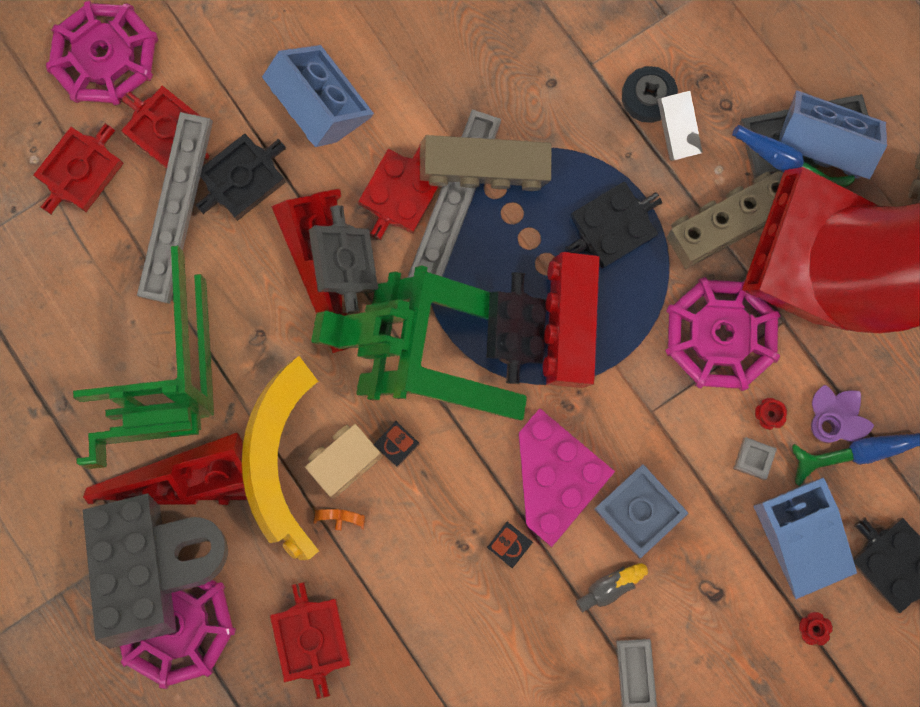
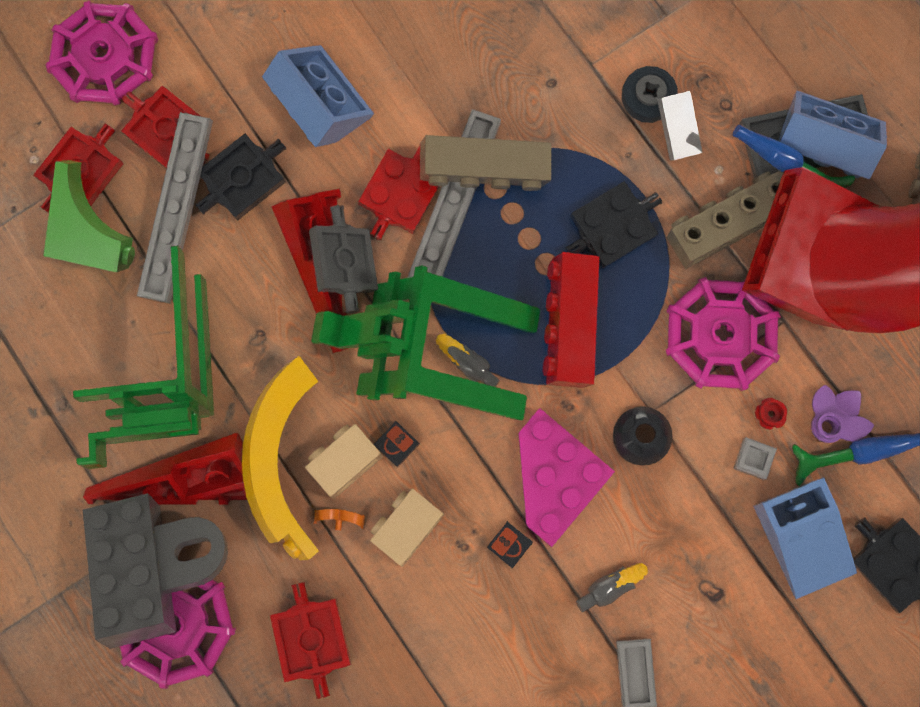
(76, 231): none -> bright green arch
(406, 526): none -> tan brick
(467, 360): none -> dark grey piece
(516, 328): black plate -> none
(630, 447): none -> black piece
(641, 511): sand blue plate -> none
(806, 629): red plate -> none

